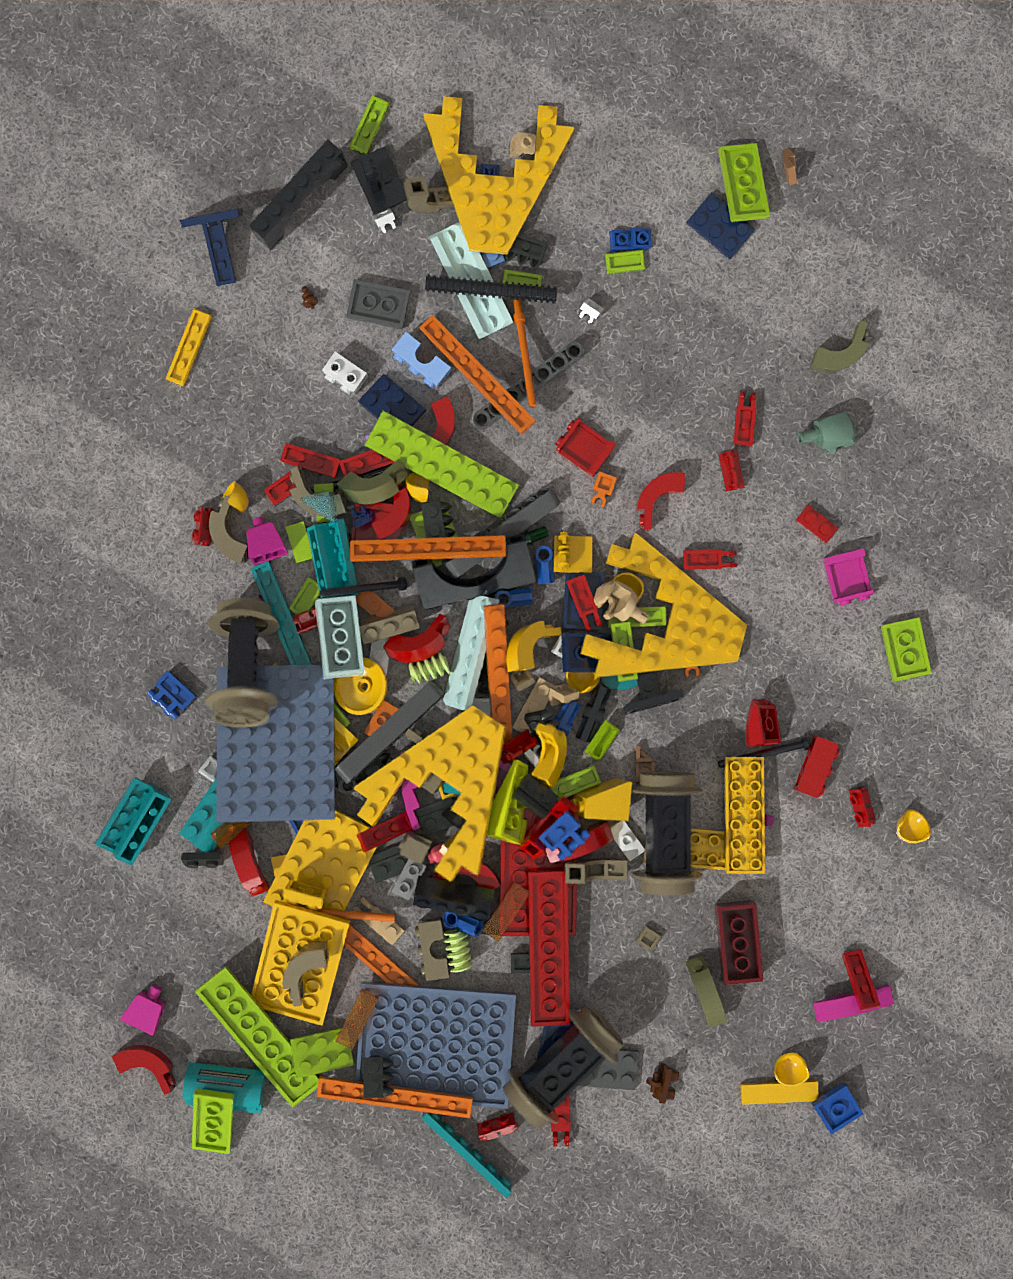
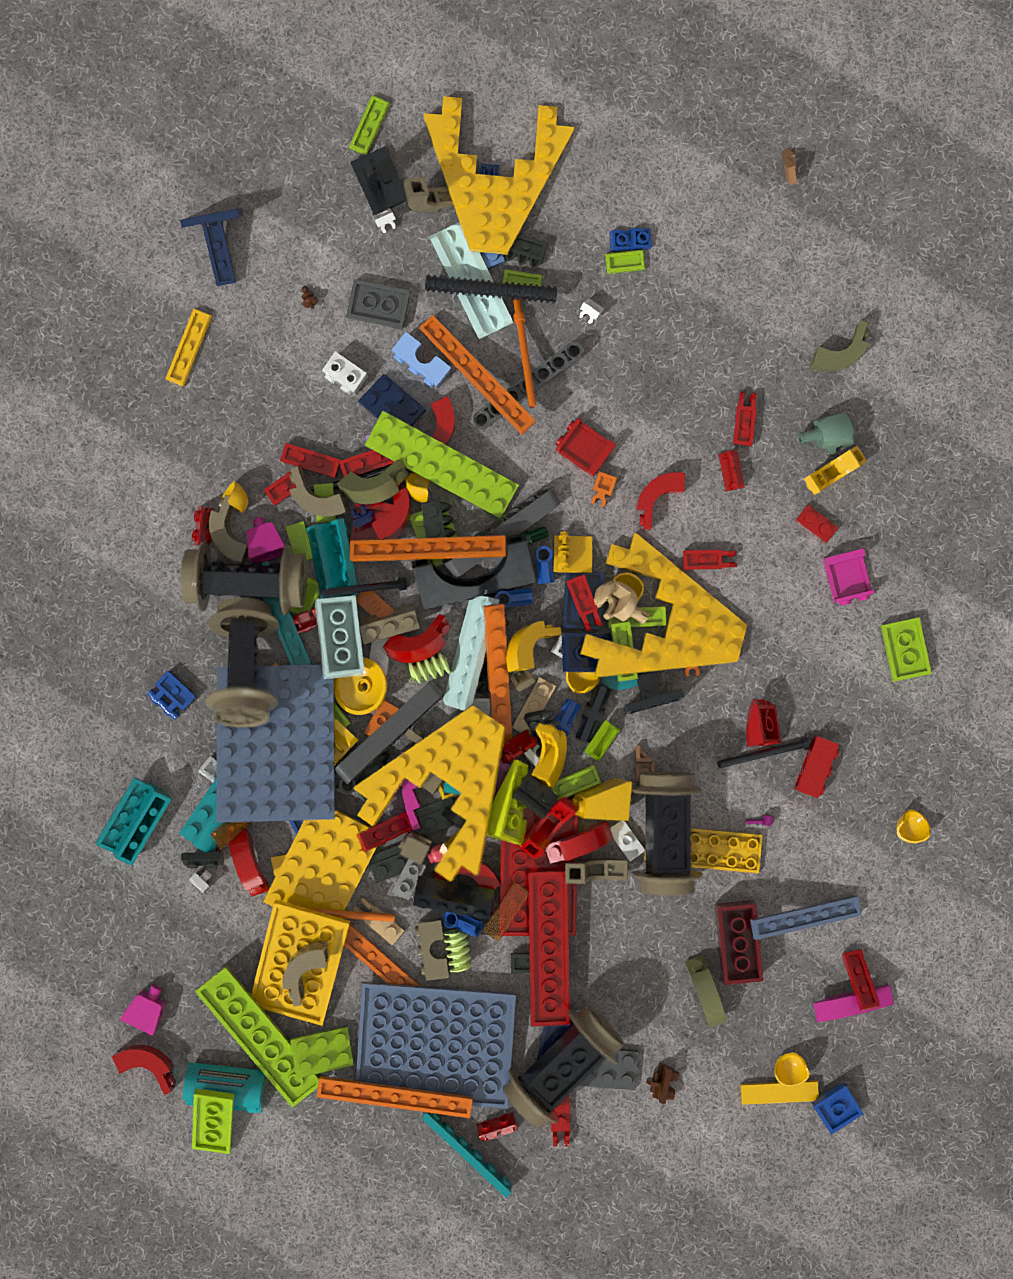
(200, 882): none -> white tile
(282, 580): none -> brick
(305, 894): yellow plate -> none
(323, 504): clear light blue slope -> none
(324, 165): black arch -> none
(357, 1019): clear orange tile -> none
(375, 1077): pearl dark grey plate -> none
(522, 143): tan bracket -> none
(560, 831): blue plate -> none
(562, 694): tan bracket -> none
(648, 938): dark tan tile -> none
(714, 225): dark blue plate -> none
(743, 182): lime plate -> none
(744, 815): yellow plate -> none
(805, 917): none -> sand blue plate
(835, 470): none -> yellow arch
(863, 815): red hinge -> none

